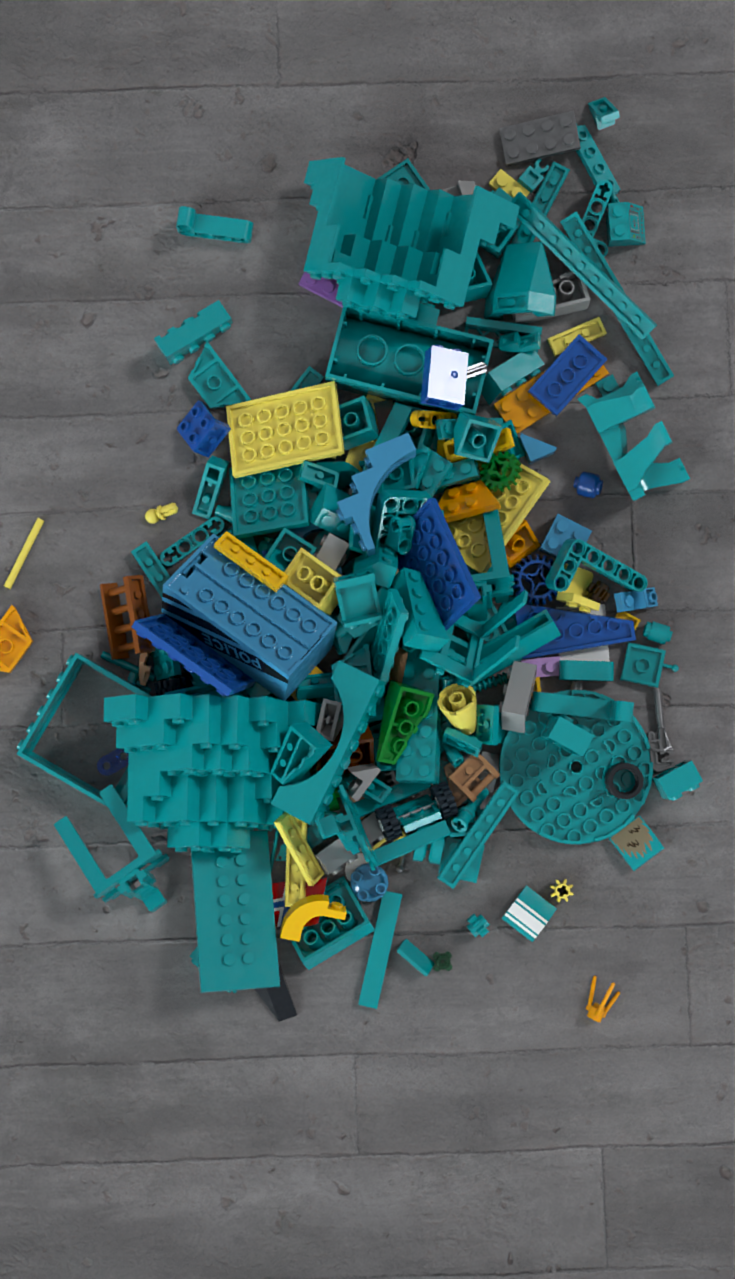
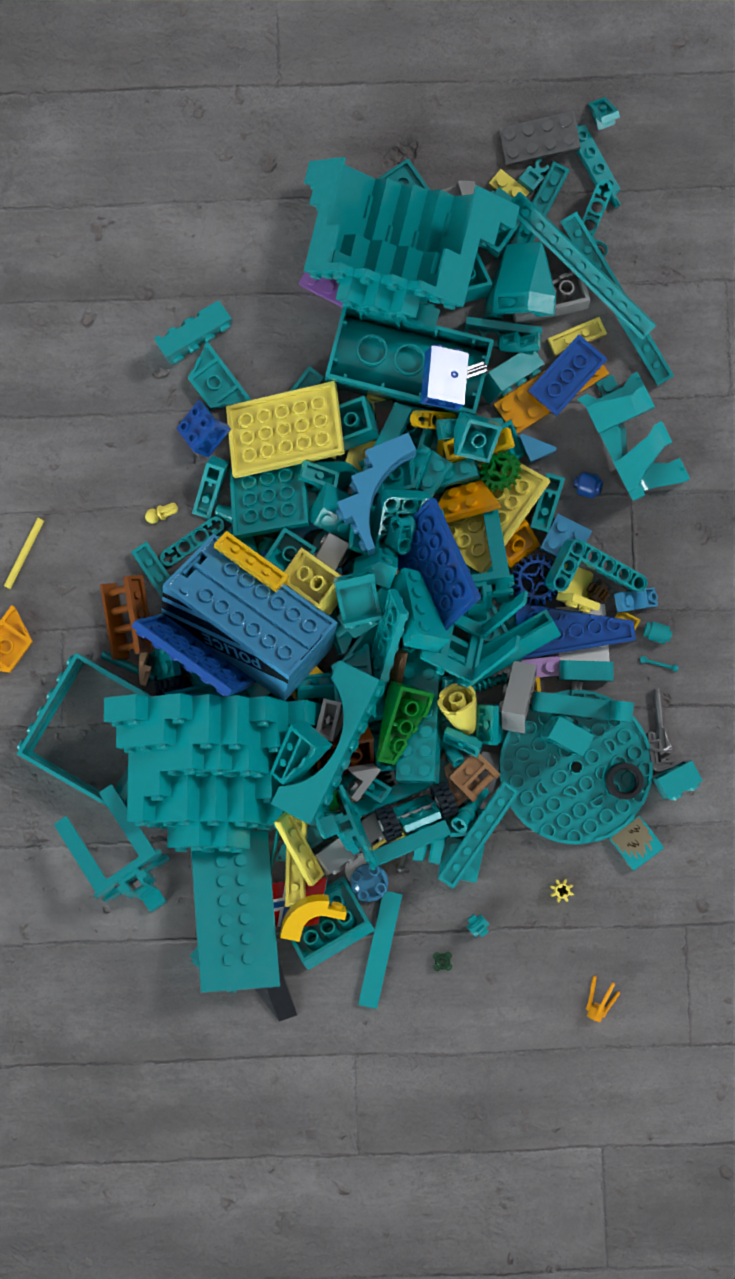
(115, 761): clear blue plate -> none
(133, 678): teal hand -> none
(213, 227): teal beam -> none
(415, 957): teal slope -> none
(529, 913): slope -> none
(547, 503): none -> teal slope
(625, 224): teal slope -> none
(643, 665): teal tile -> none

